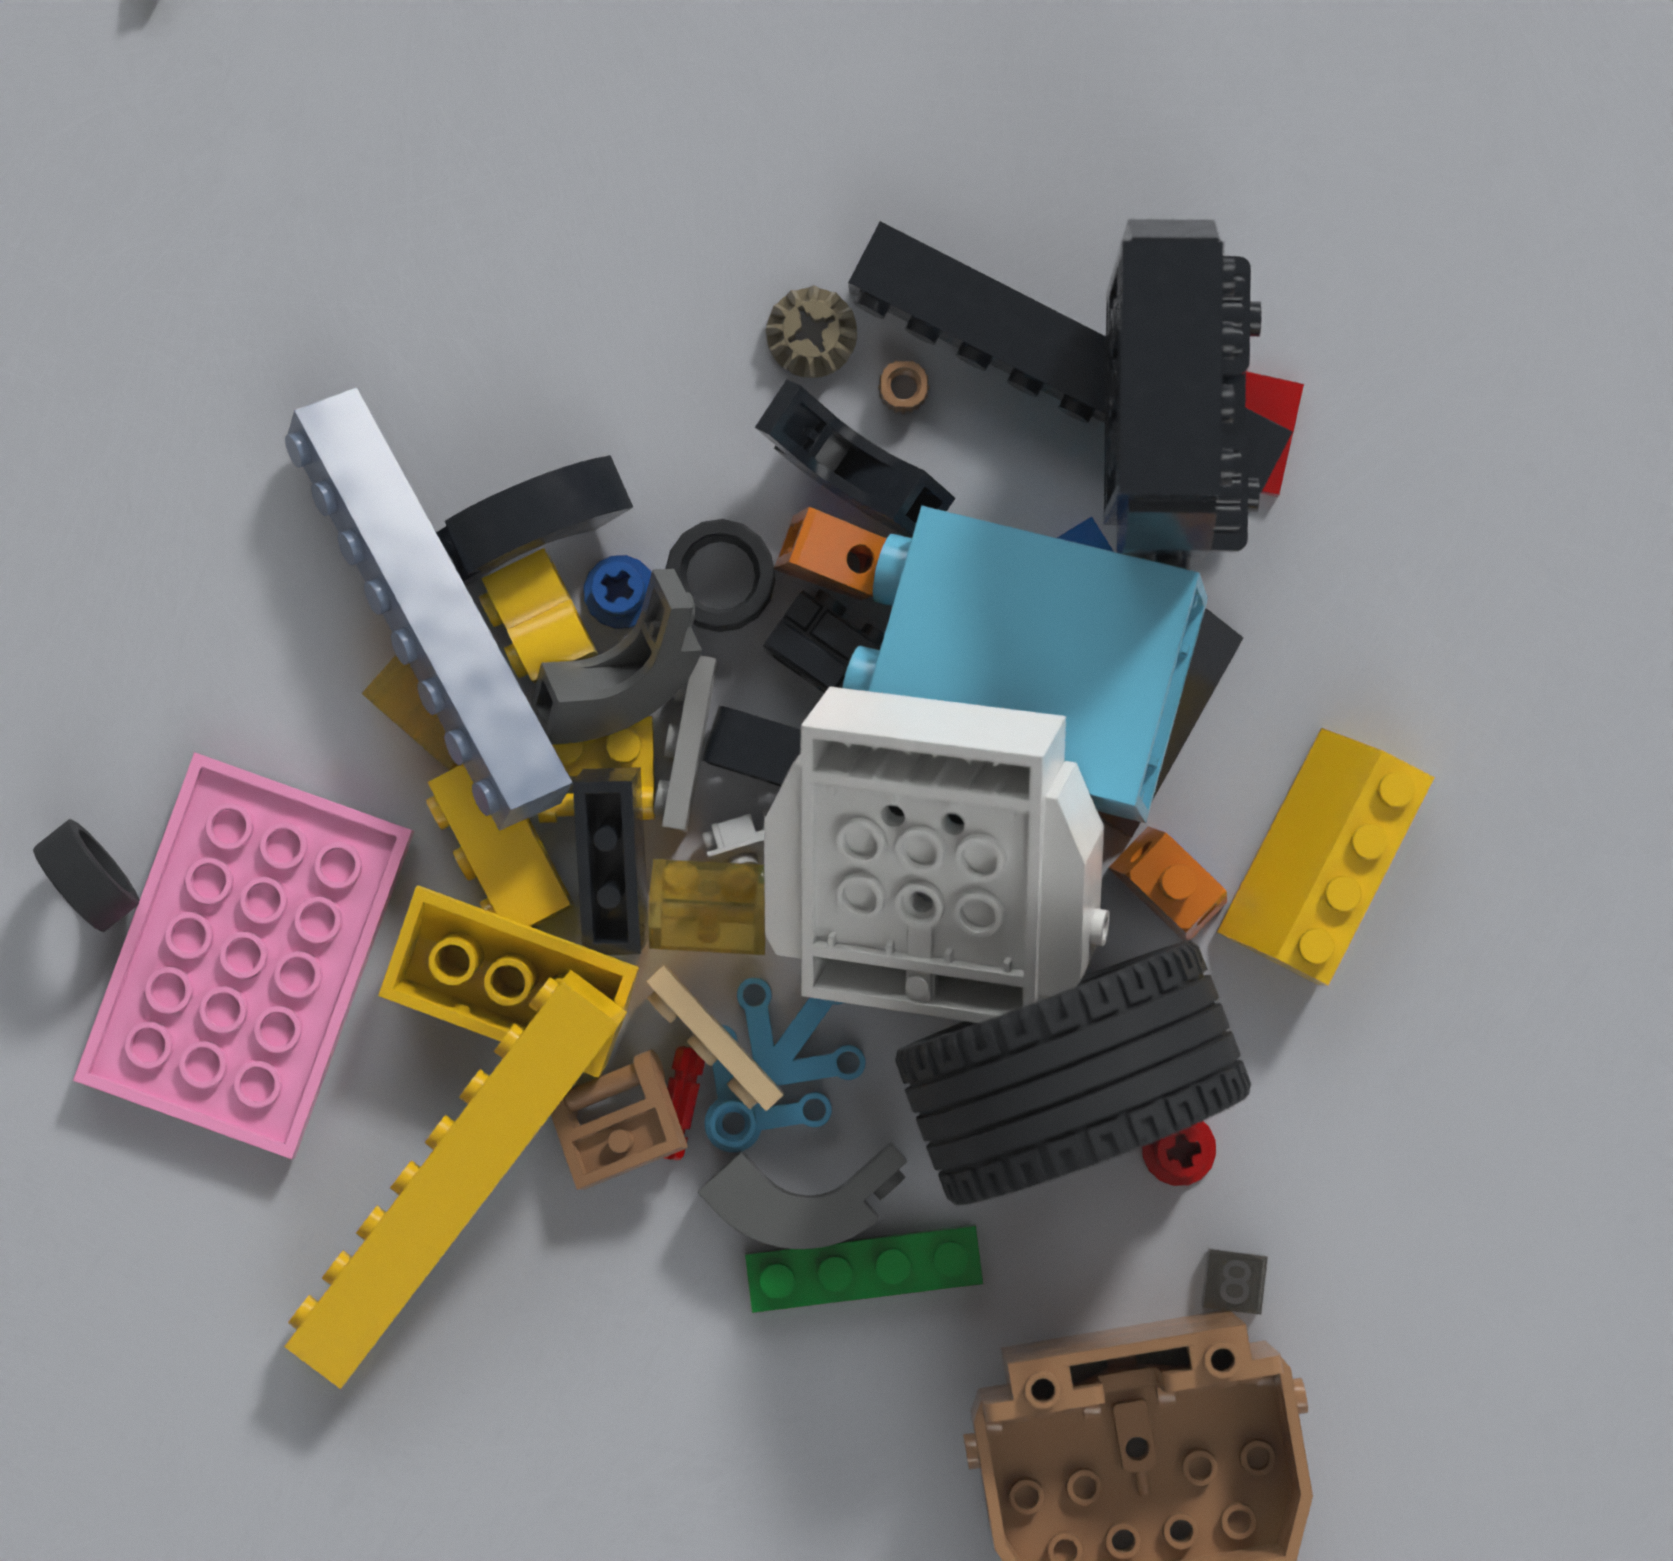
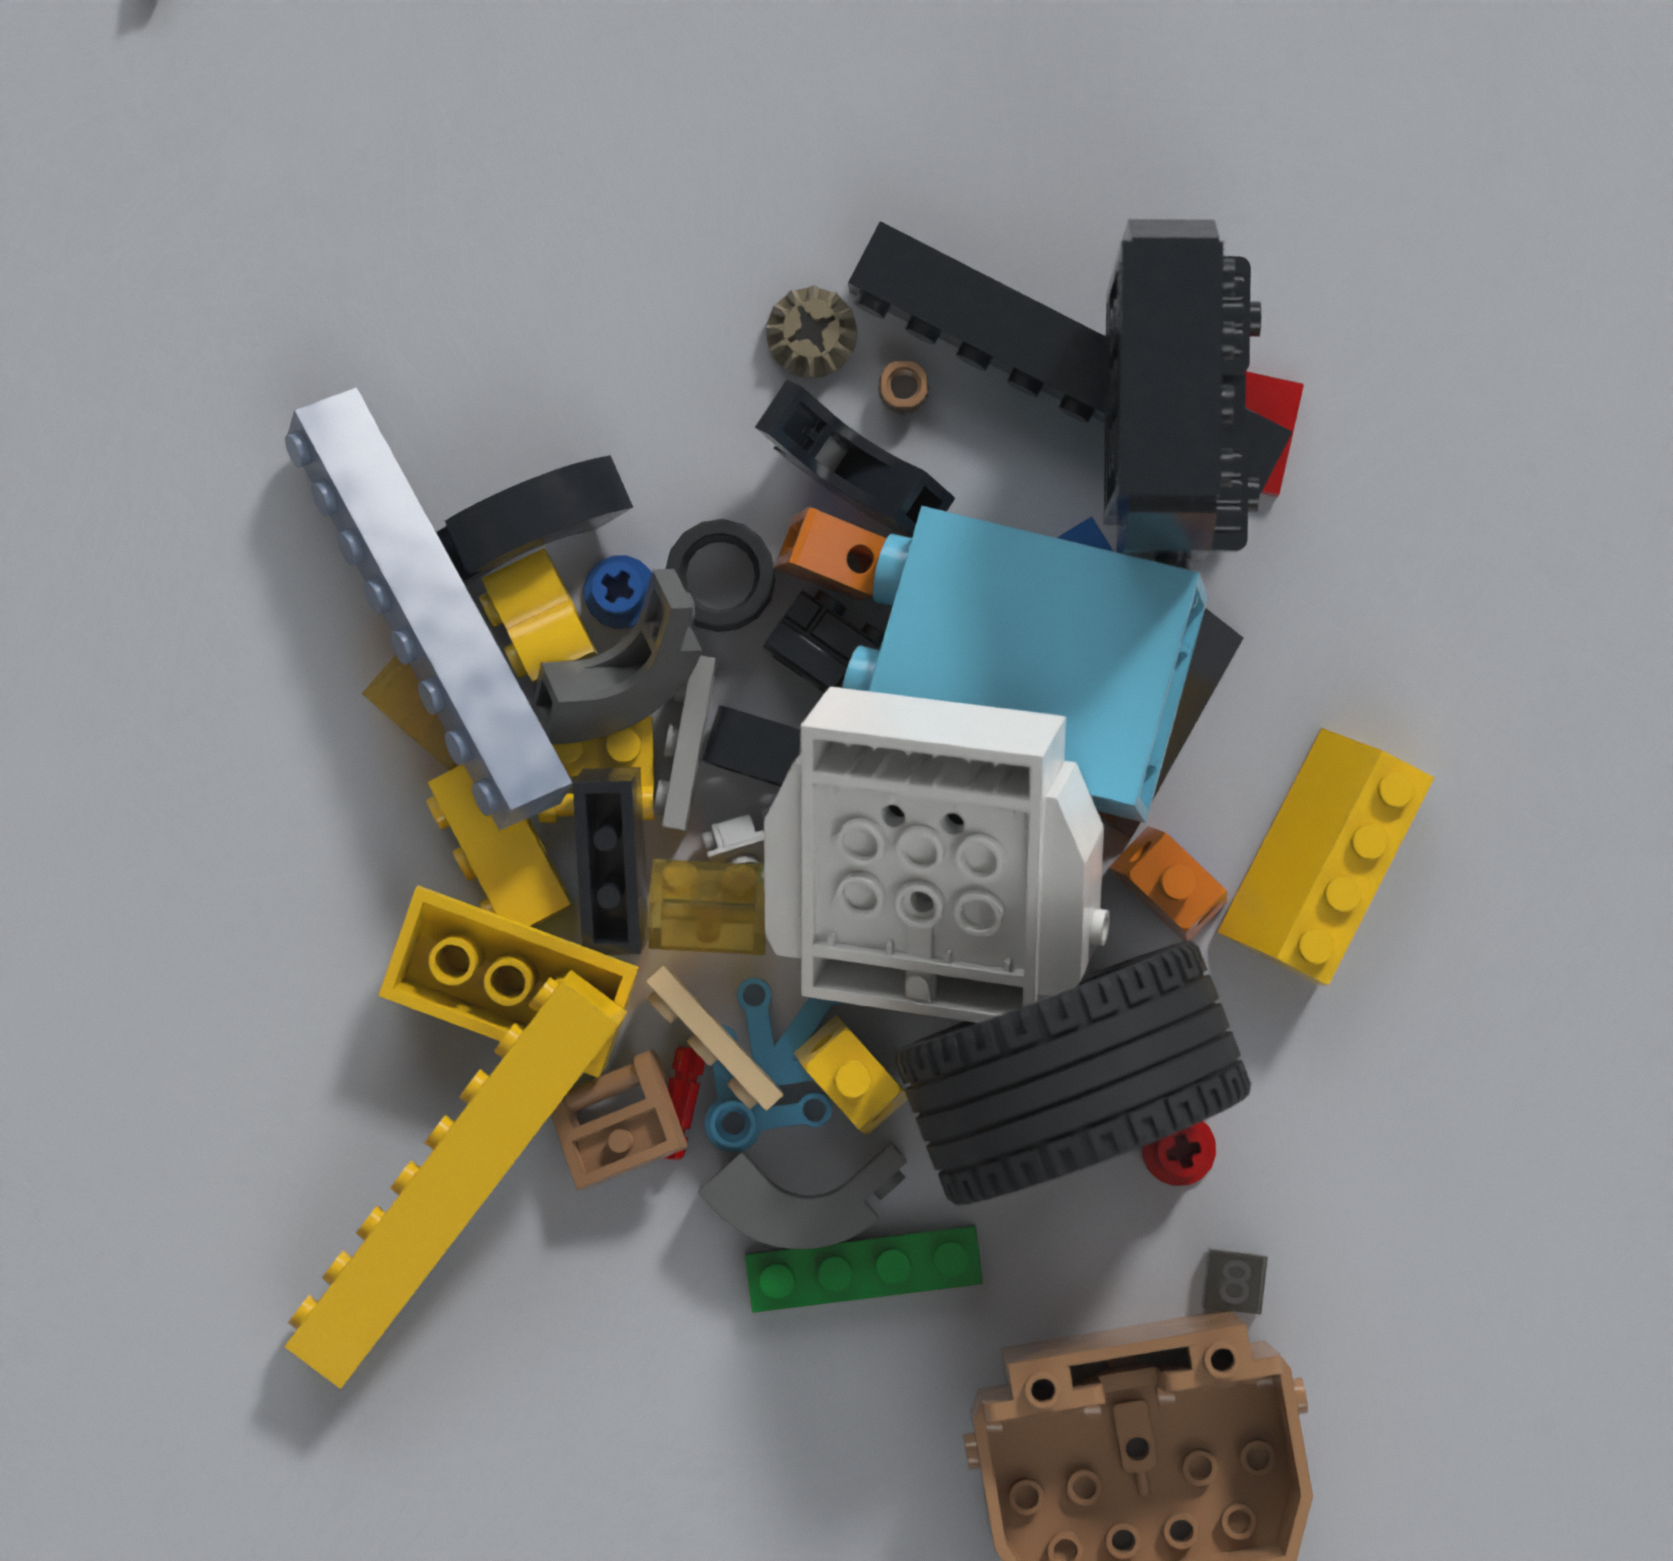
(86, 875): black tyre -> none
(244, 956): bright pink plate -> none
(851, 1075): none -> yellow torso

